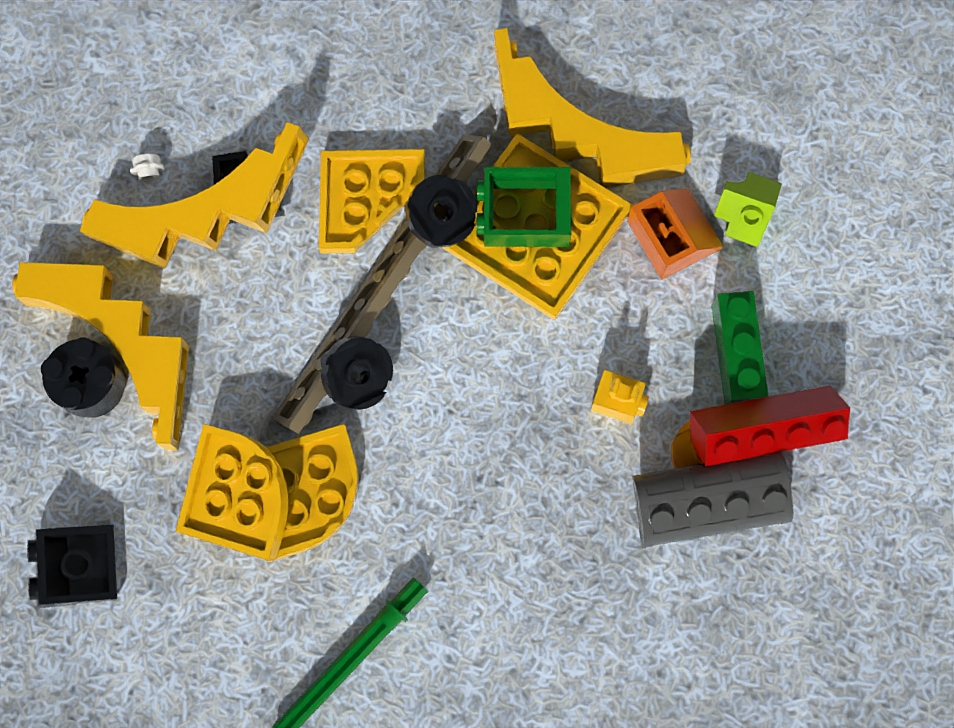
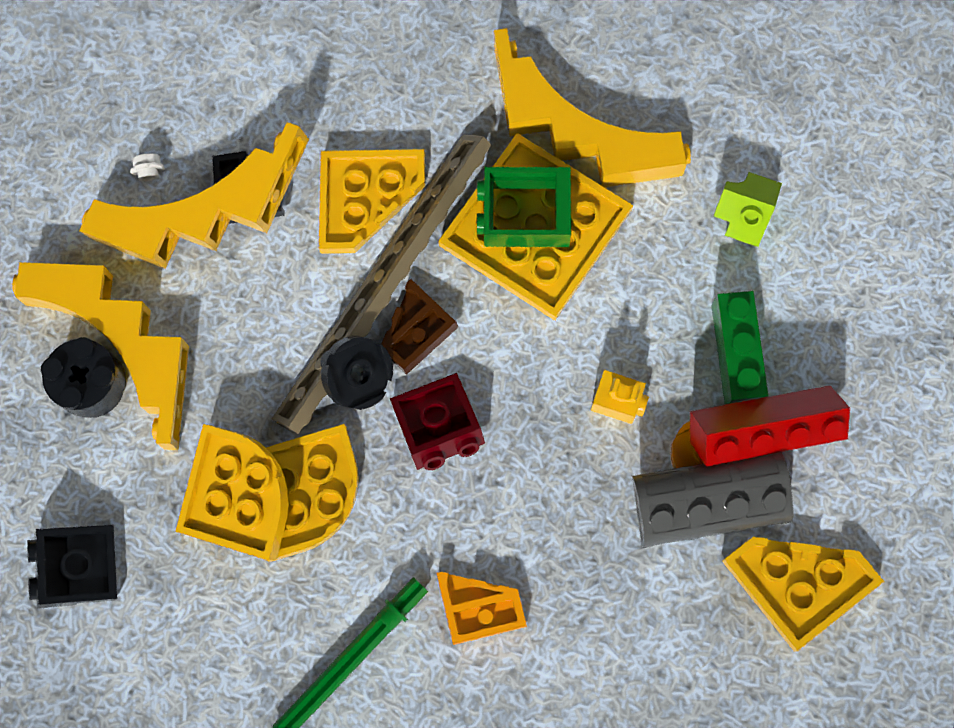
(416, 328): none -> reddish brown wing
(421, 209): black plate -> none
(438, 422): none -> dark red plate
(479, 608): none -> light orange wing
(672, 231): orange slope -> none
(801, 584): none -> yellow plate

